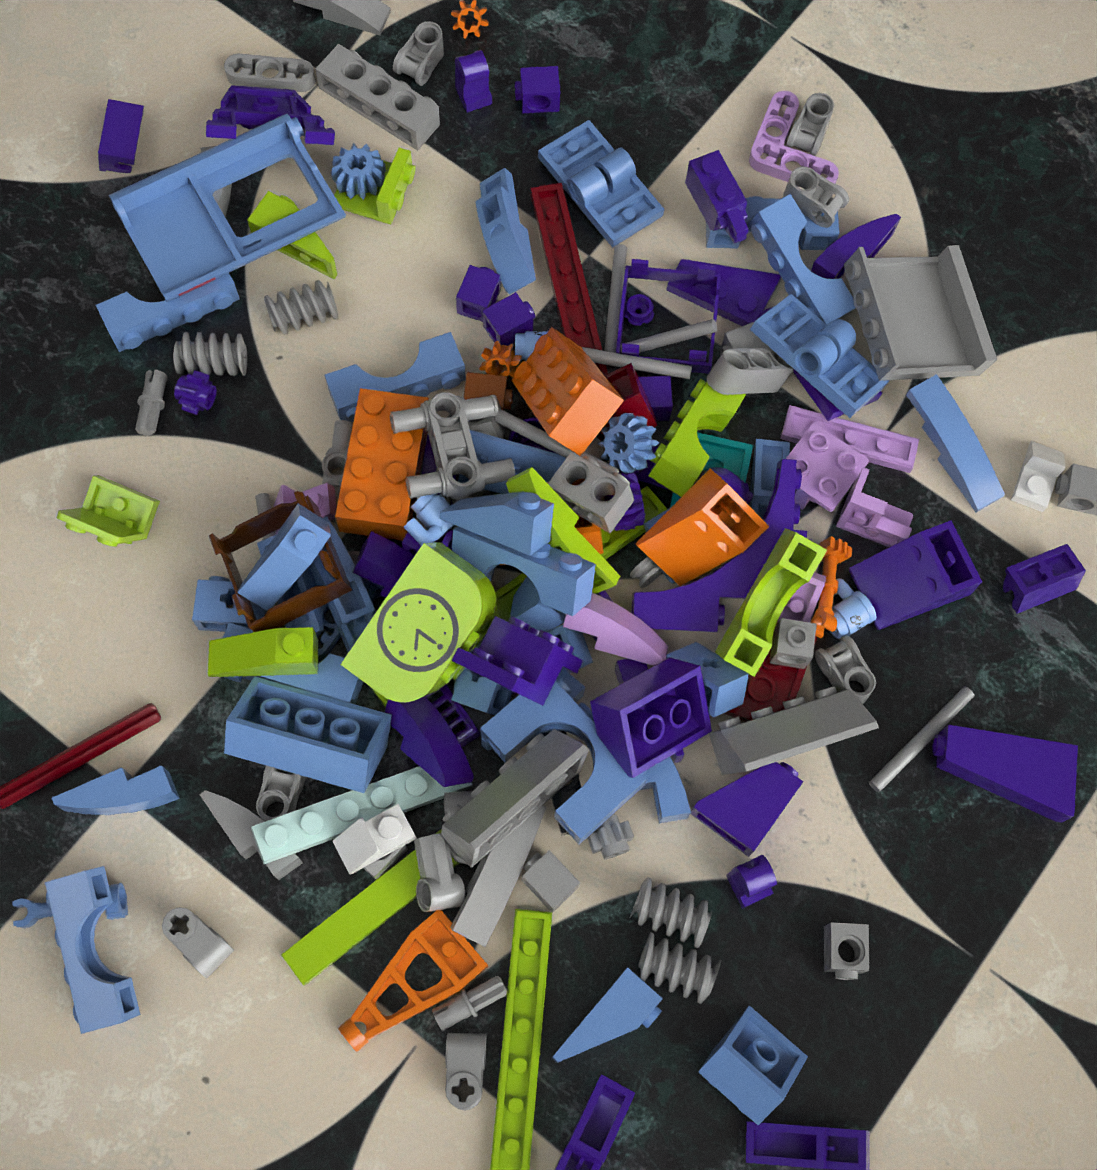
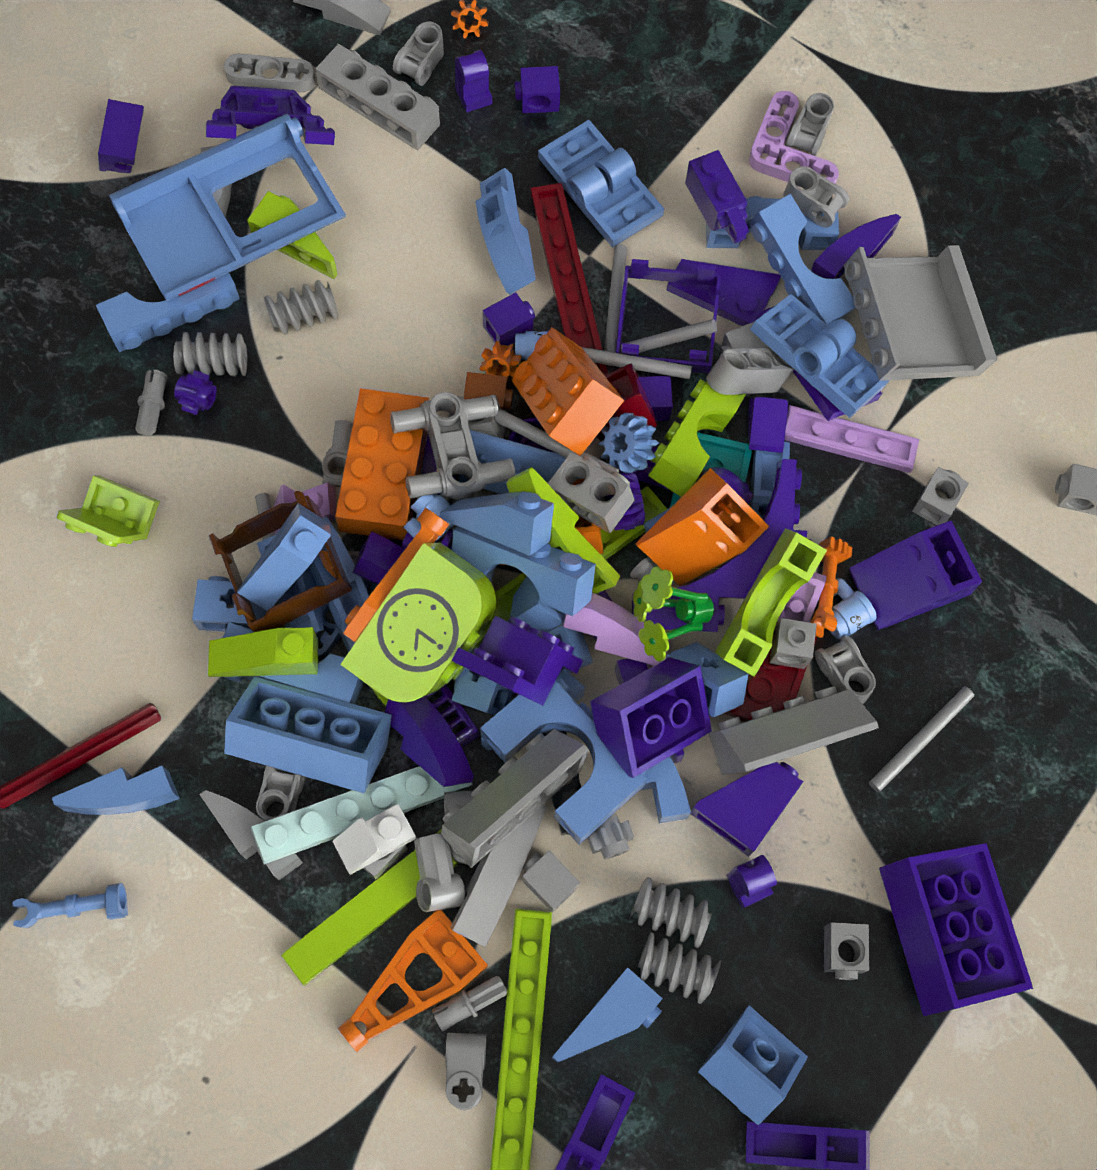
(97, 992): medium blue arch -> none
(200, 945): light grey piece -> none
(358, 171): medium blue gear -> none
(359, 617): none -> orange plate
(388, 197): lime bracket -> none
(435, 368): medium blue arch -> none
(477, 292): dark purple brick -> none
(642, 303): dark purple plate -> none
(654, 593): none -> plant
(767, 424): none -> dark purple slope
(826, 466): lavender bracket -> none
(873, 517): lavender panel -> none
(934, 507): none -> light grey brick
(955, 928): none -> dark purple slope
(956, 441): medium blue slope -> none
(1015, 767): dark purple slope -> none
(1038, 476): white slope -> none
(1043, 578): dark purple hinge -> none

